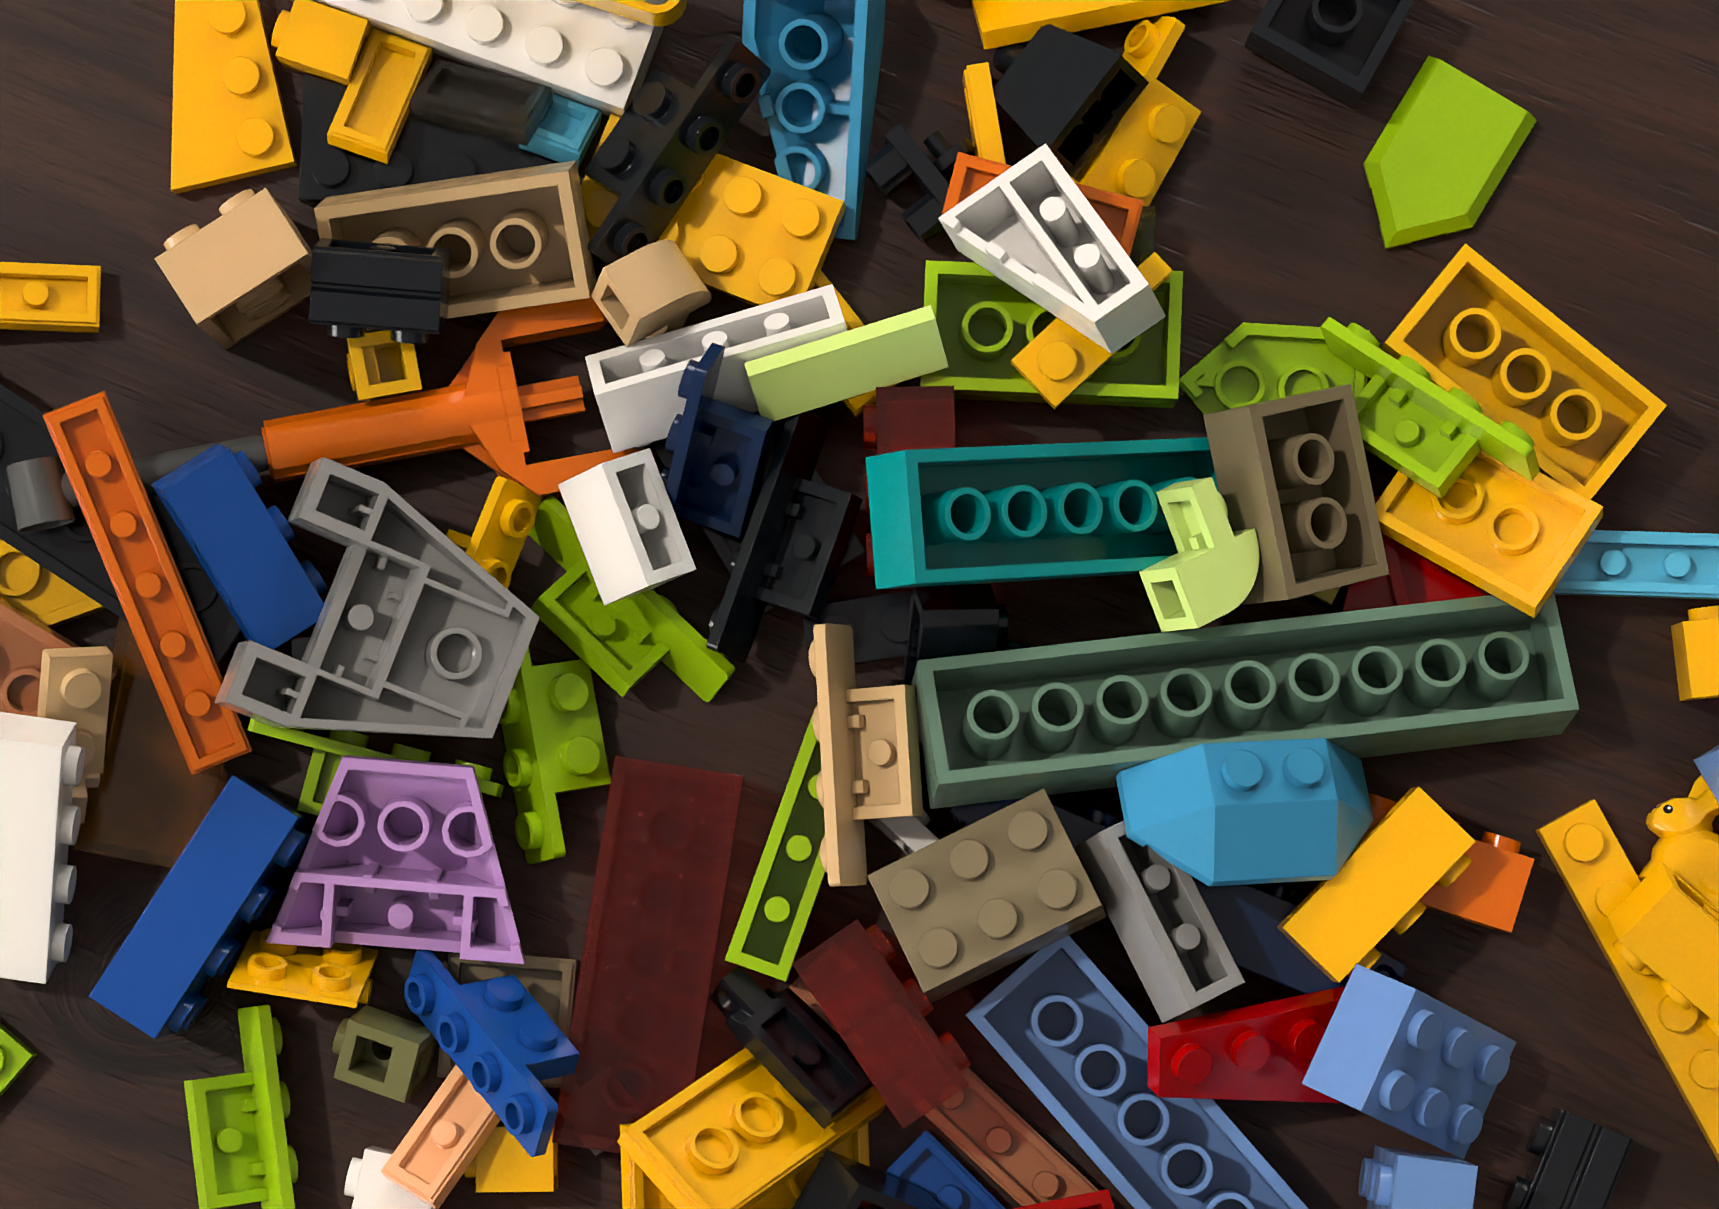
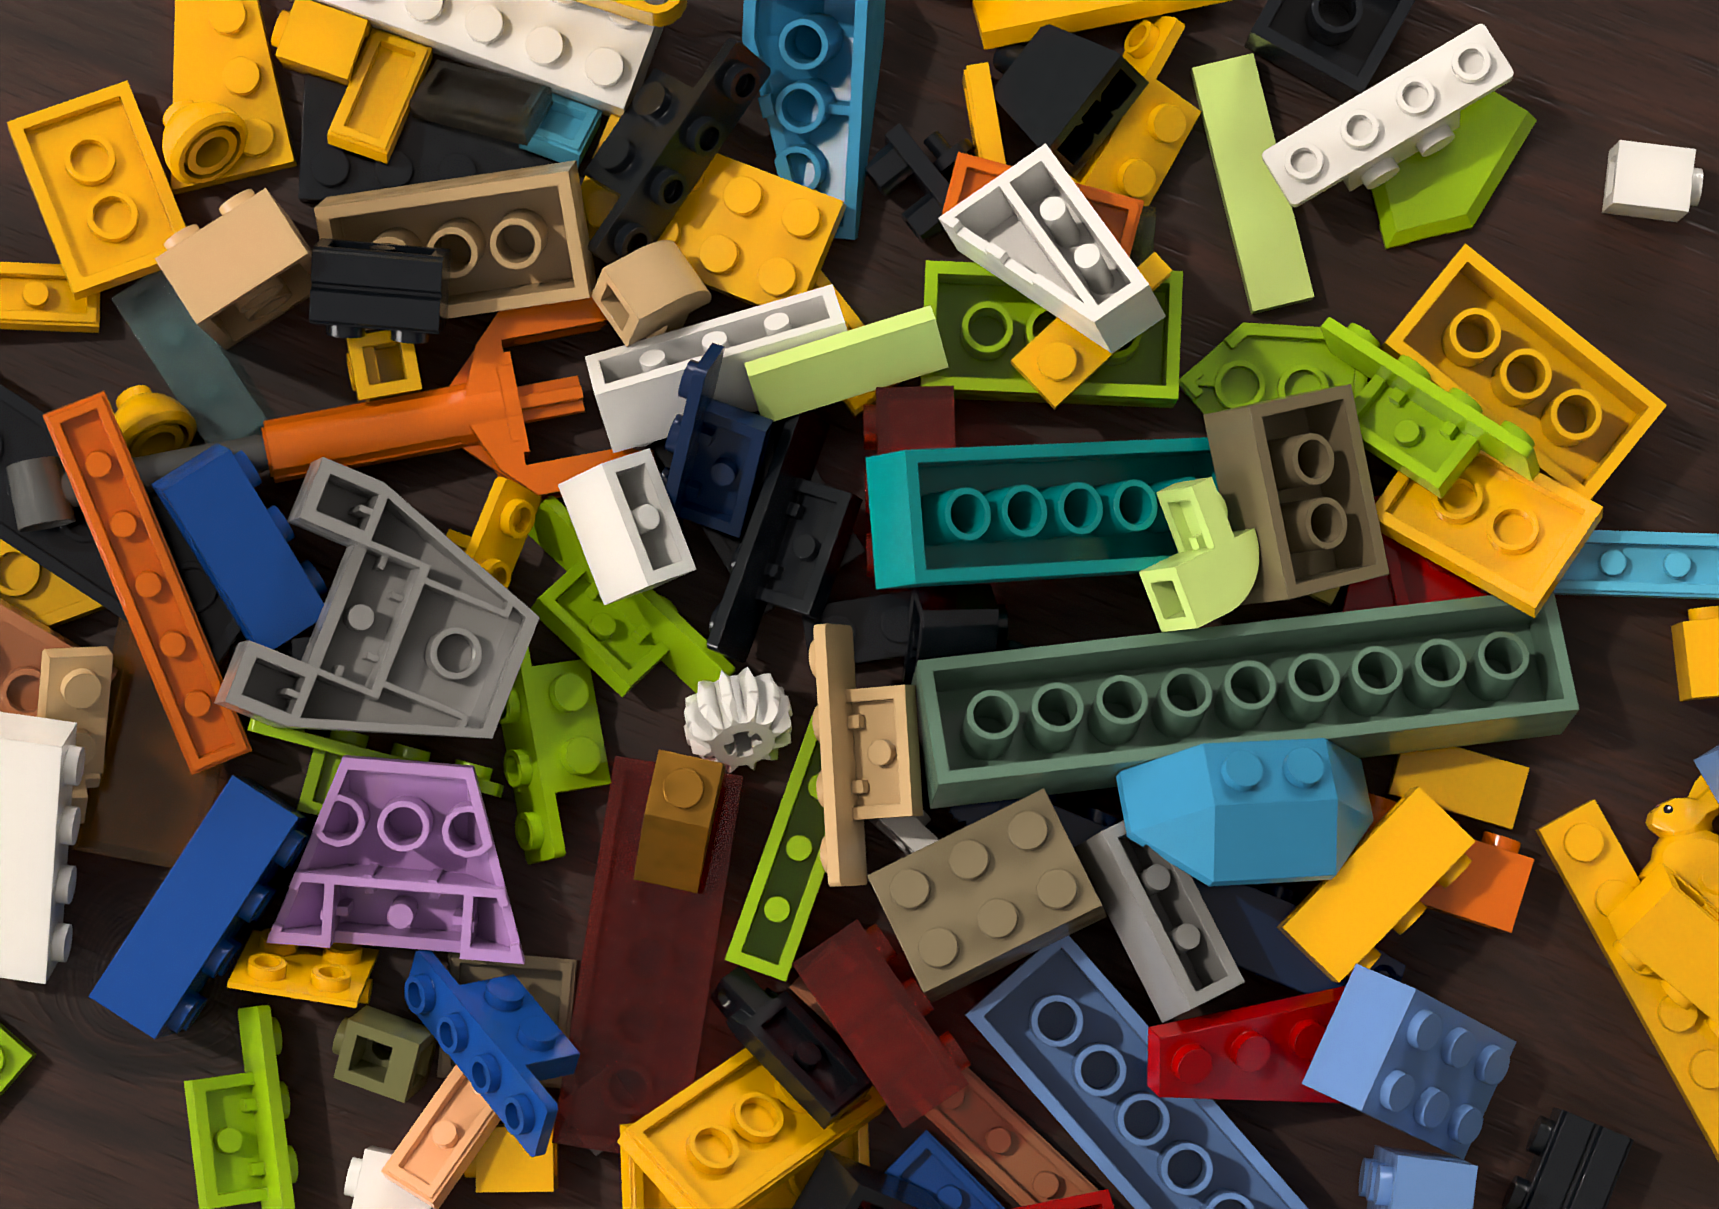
(98, 187): none -> yellow plate
(153, 421): none -> yellow brick
(189, 360): none -> clear light blue tile
(201, 140): none -> yellow brick
(678, 820): none -> pearl gold slope
(738, 719): none -> white gear
(1254, 205): none -> yellowish green tile
(1390, 120): none -> white bracket
(1463, 783): none -> yellow tile
(1651, 181): none -> white brick

